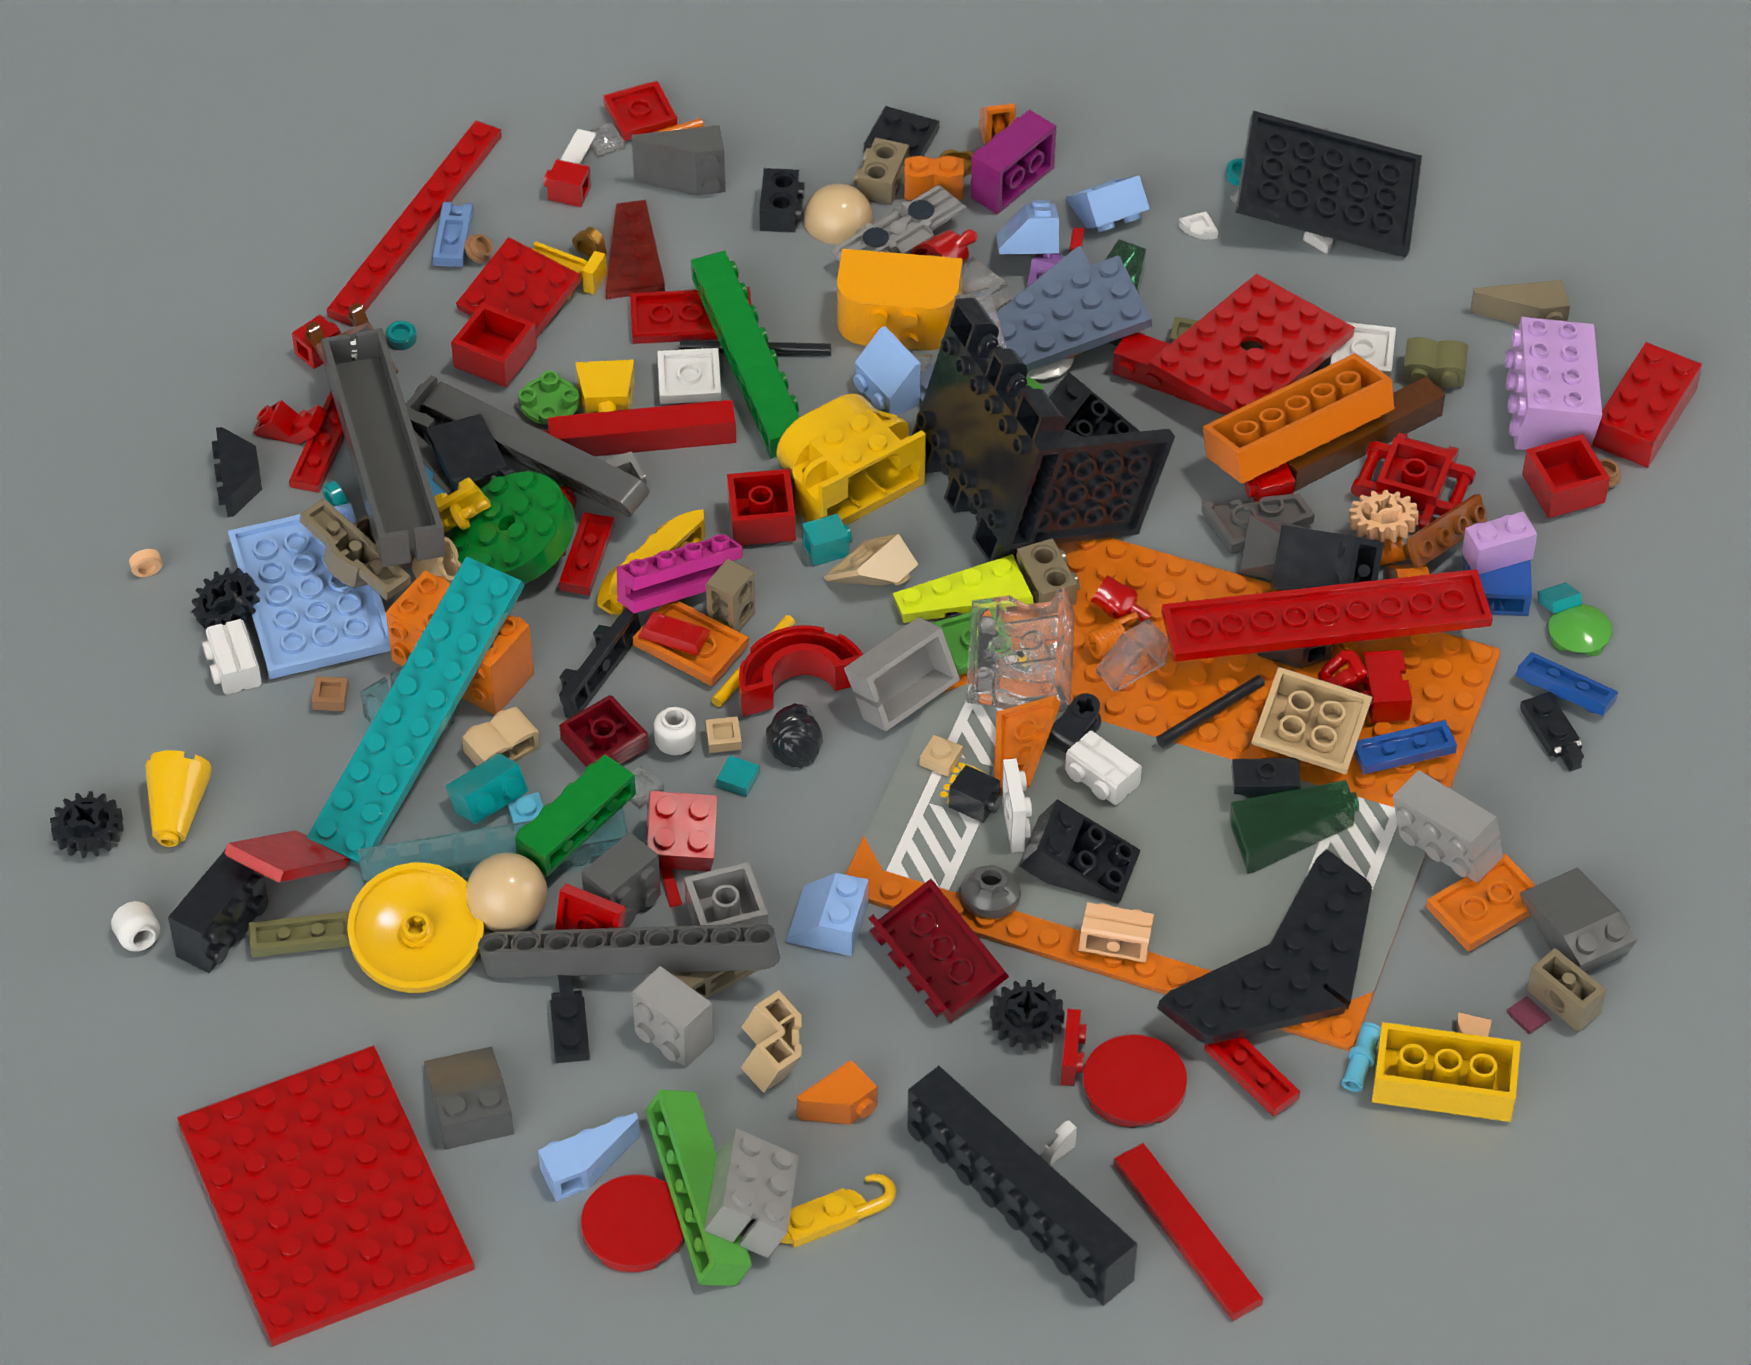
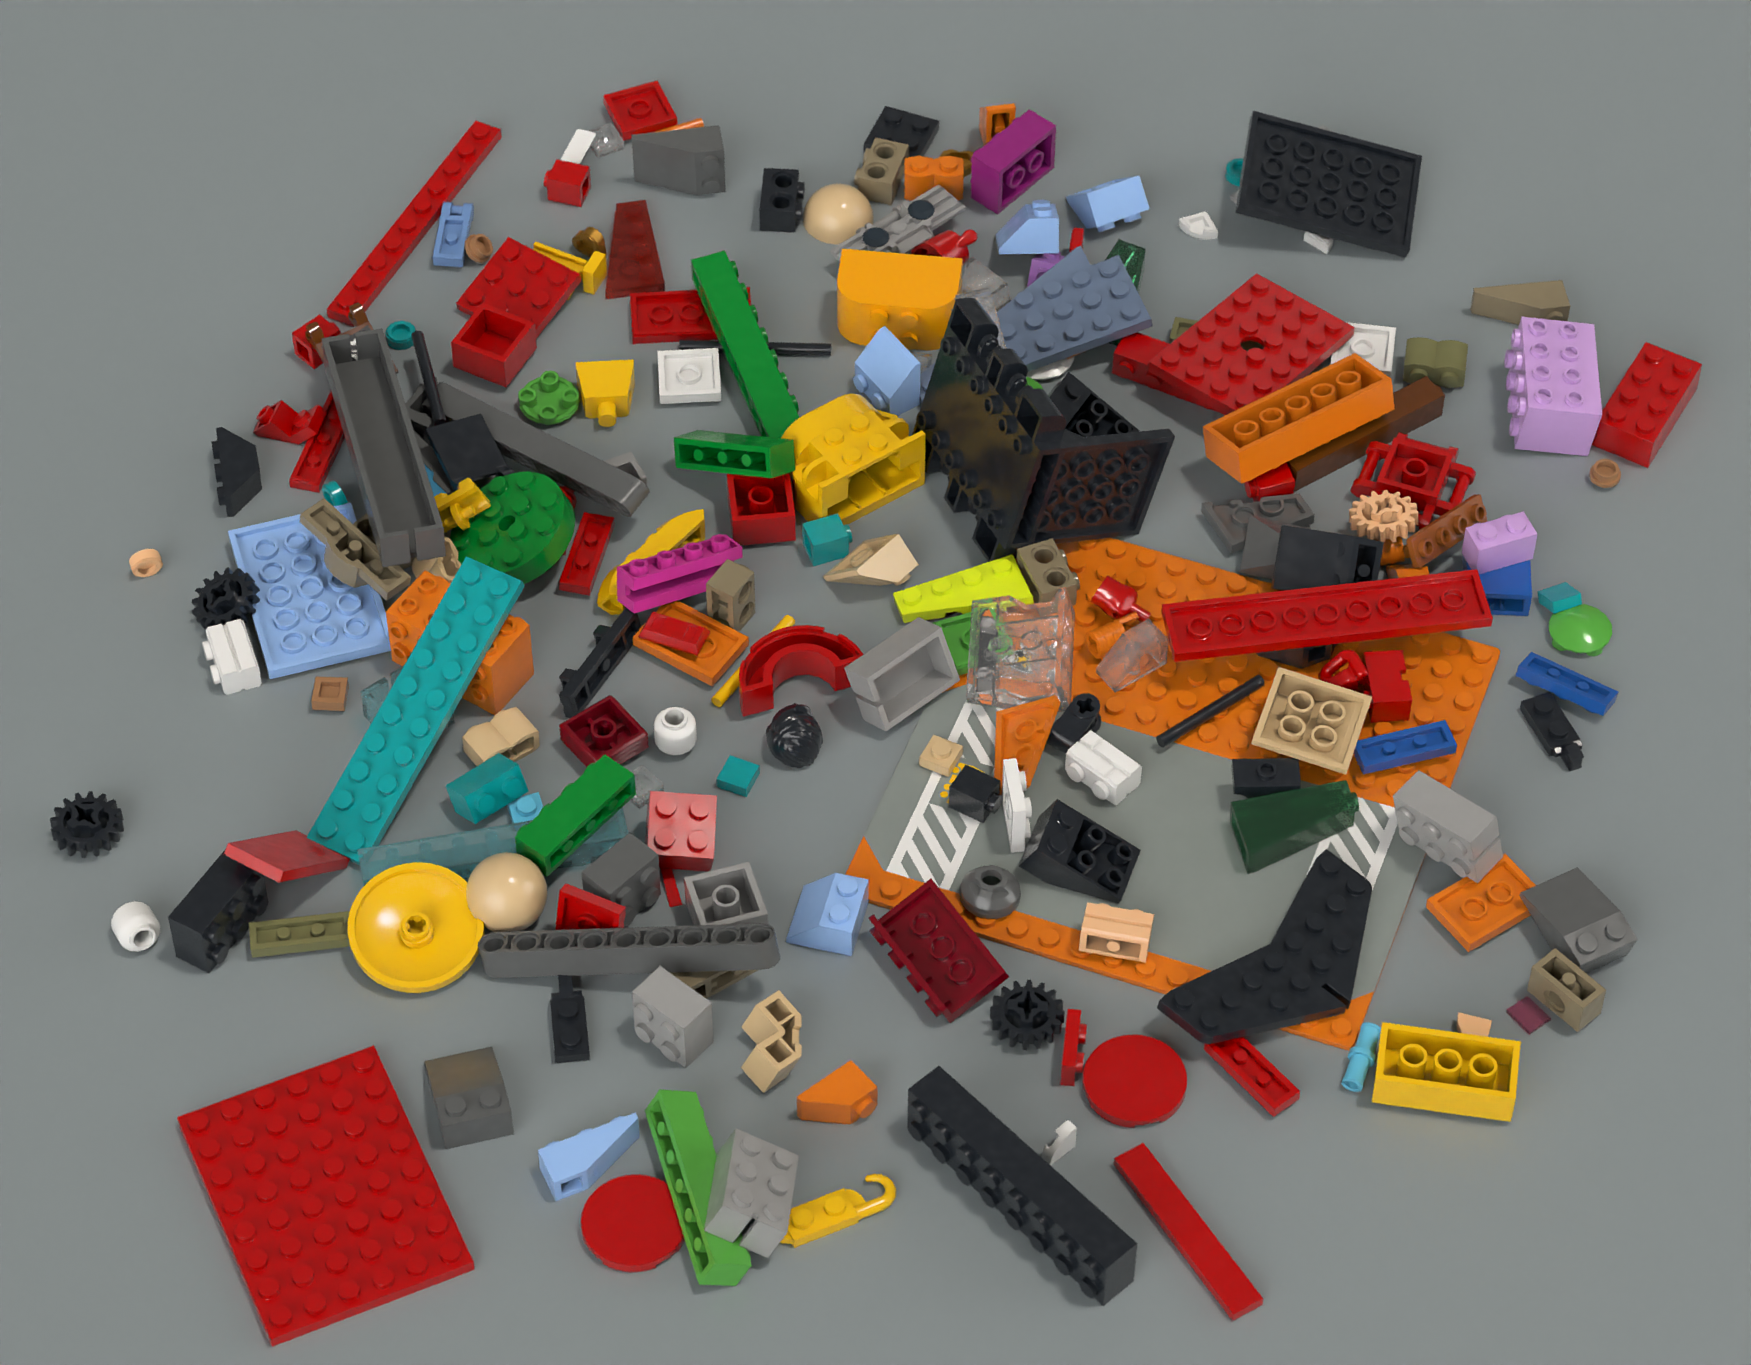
(175, 793): yellow cone -> none
(428, 378): none -> black bar
(647, 428): red brick -> none
(723, 734): tan plate -> none
(734, 453): none -> green brick
(1565, 476): red piece -> none

